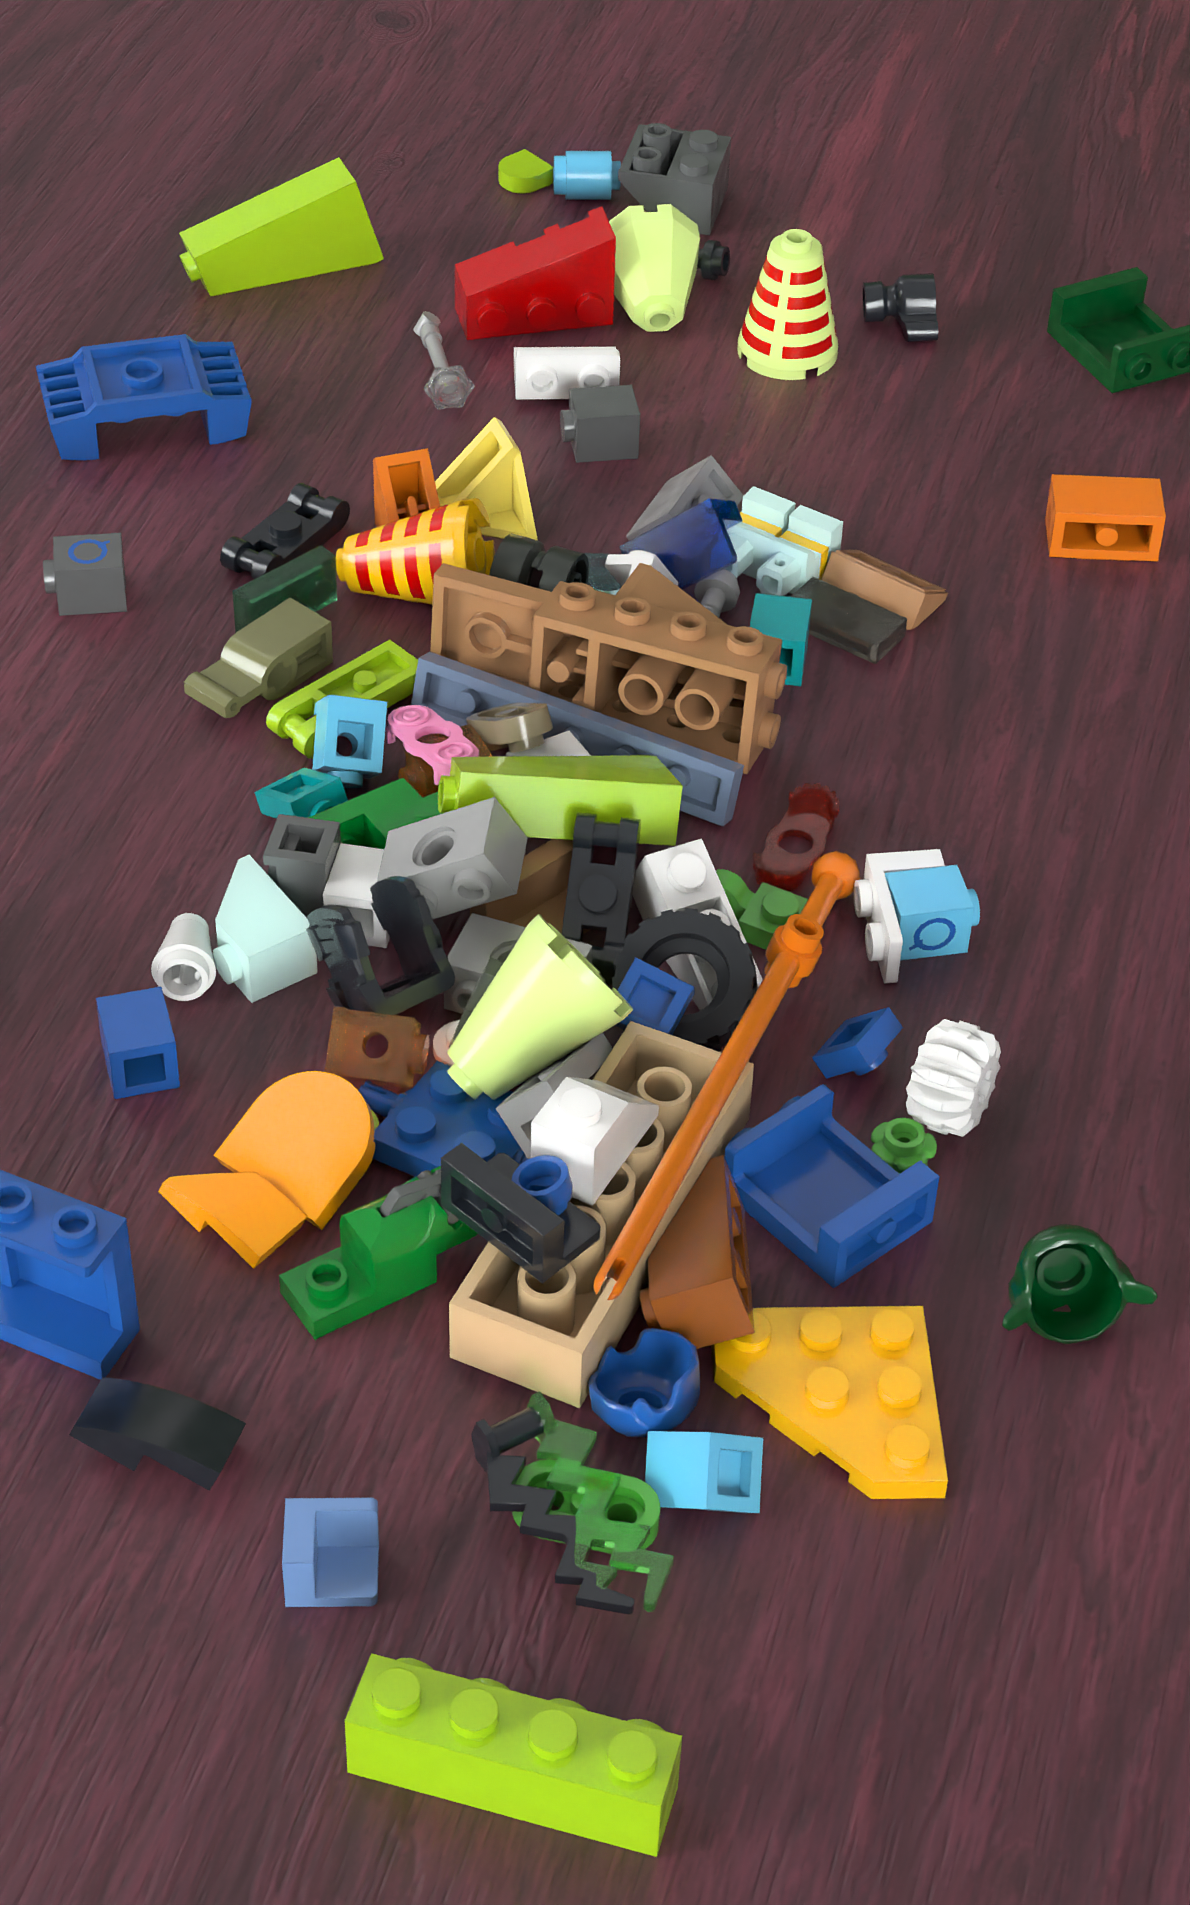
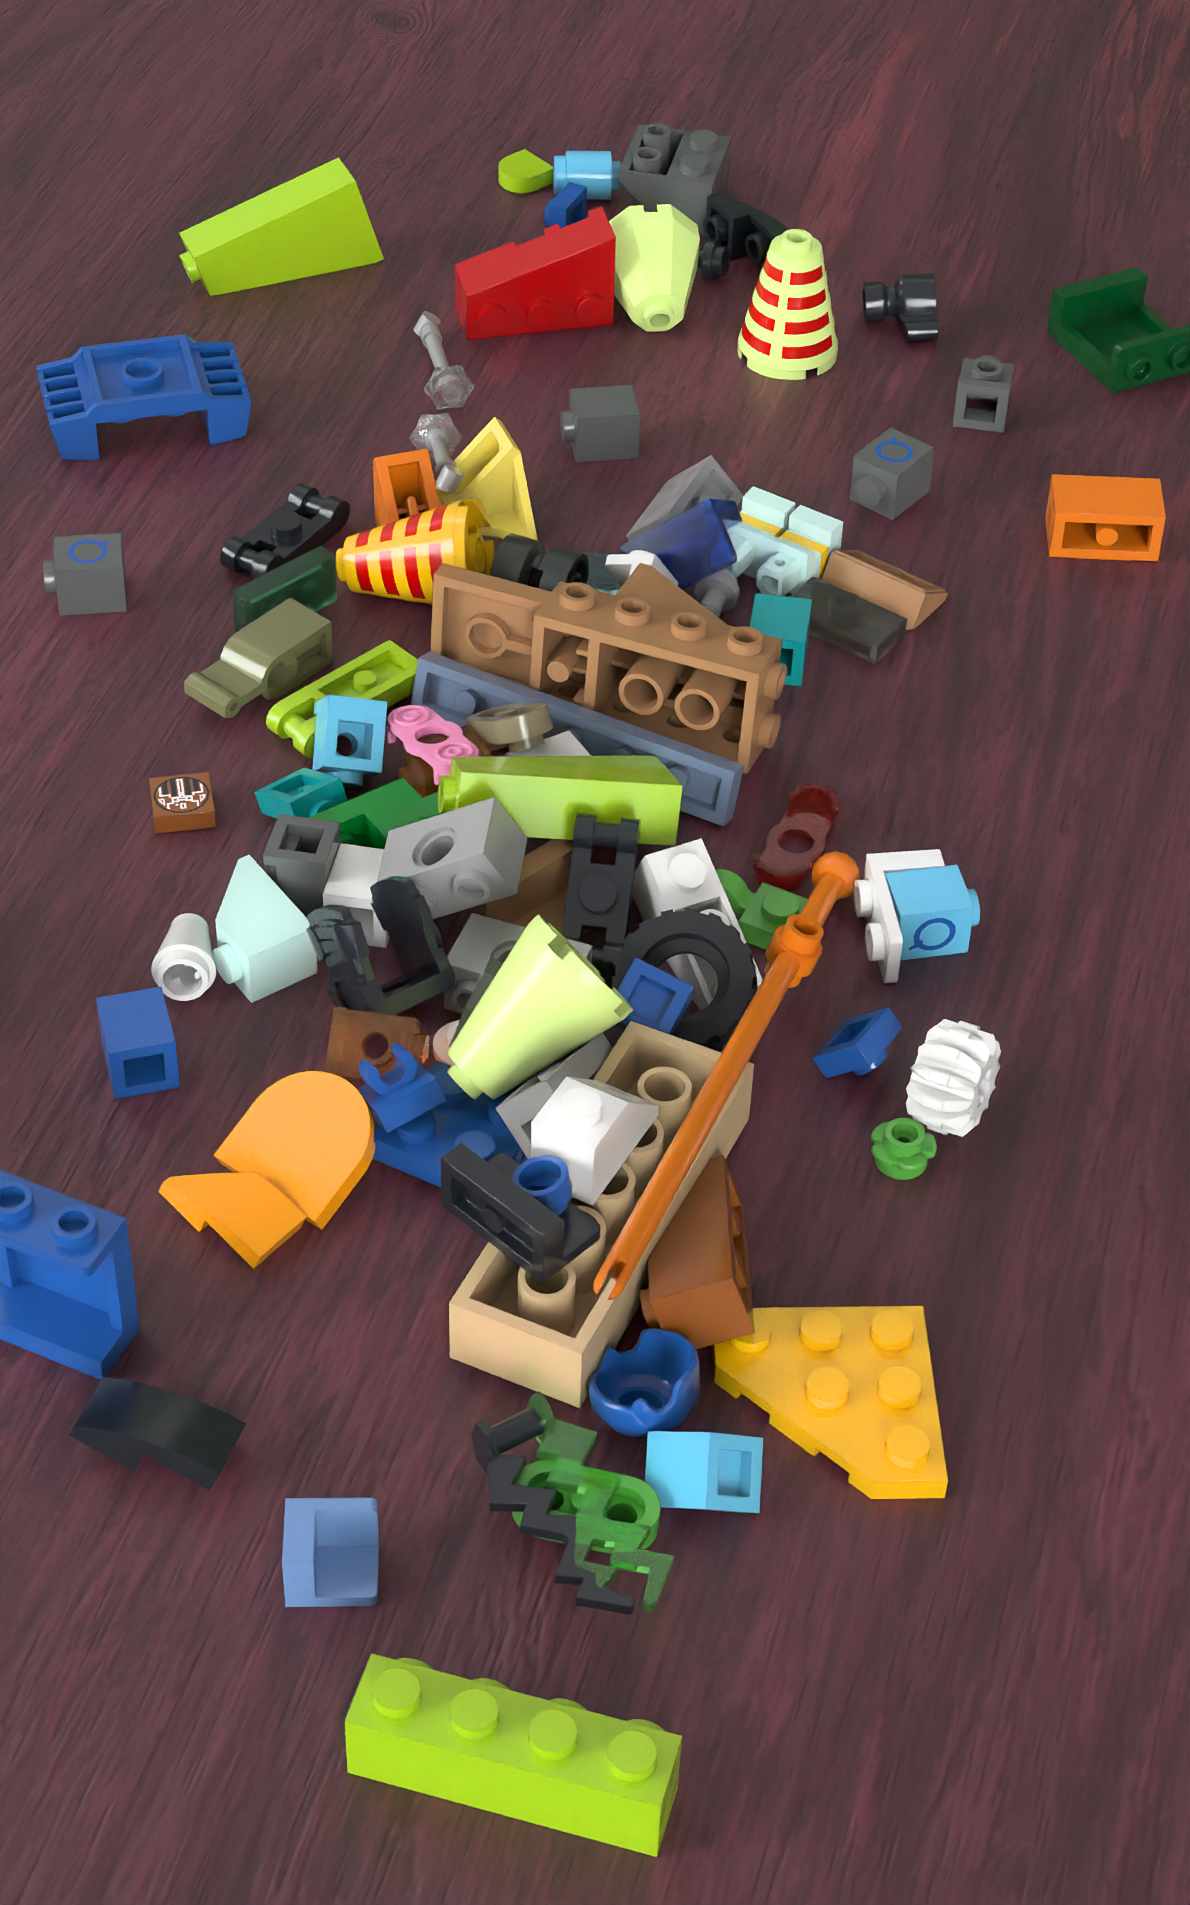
(182, 802): none -> dark orange tile
(383, 1256): green plate -> none
(401, 1092): none -> blue tile
(440, 438): none -> piece
(555, 370): white bracket -> none
(567, 206): none -> blue plate
(740, 228): none -> black slope
(826, 1188): blue panel -> none
(891, 473): none -> dark grey brick
(984, 381): none -> dark grey brick
(1072, 1269): dark green hair -> none

